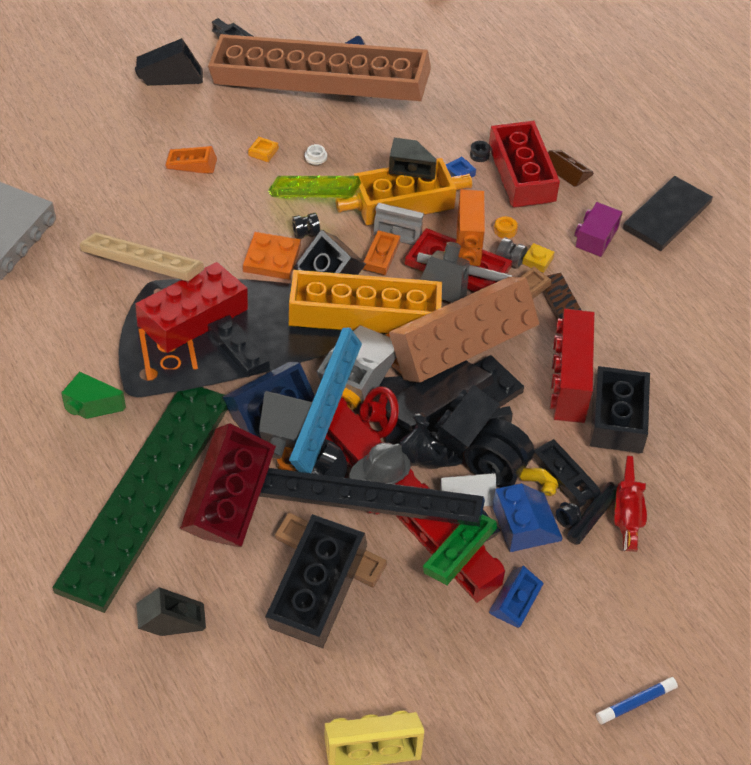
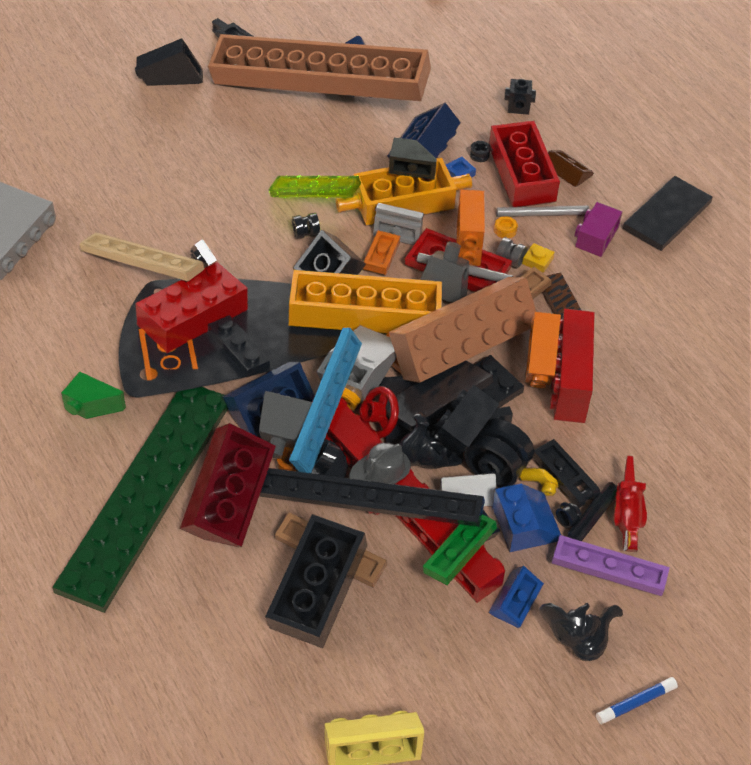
(170, 613): pearl dark grey slope -> none
(199, 159): orange slope -> none
(202, 253): none -> hinge
(263, 149): light orange tile -> none
(272, 255): orange plate -> none
(315, 154): white plate -> none
(433, 129): none -> dark blue slope
(520, 96): none -> black brick
(541, 211): none -> light grey bar
(542, 349): none -> orange window
(581, 632): none -> black piece
(611, 565): none -> medium lavender plate
(620, 409): black brick -> none

